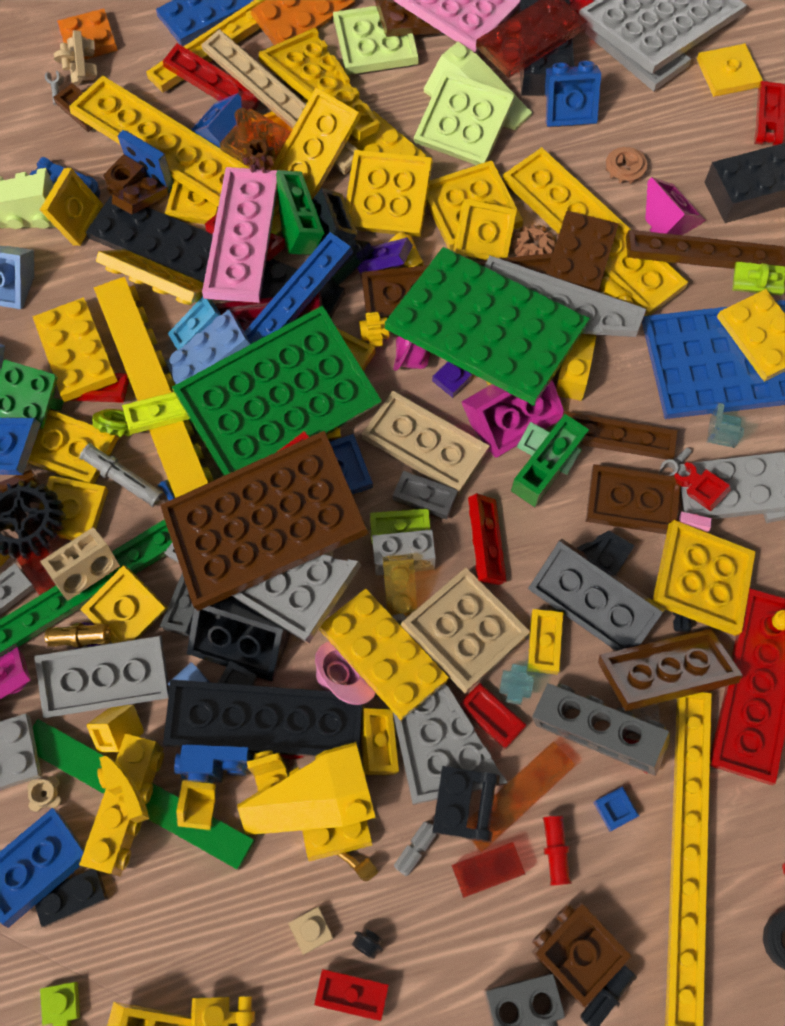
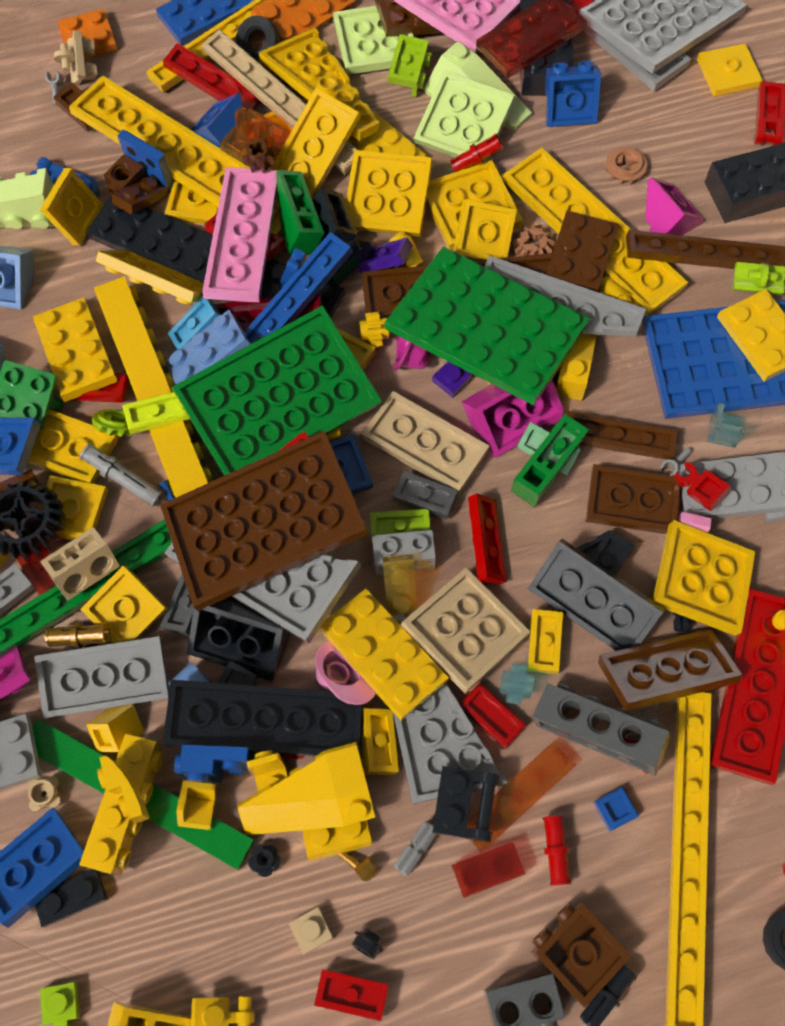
(249, 26): none -> black tyre
(273, 859): none -> black plate
(292, 266): none -> blue plate
(409, 63): none -> lime bracket
(476, 153): none -> red pin

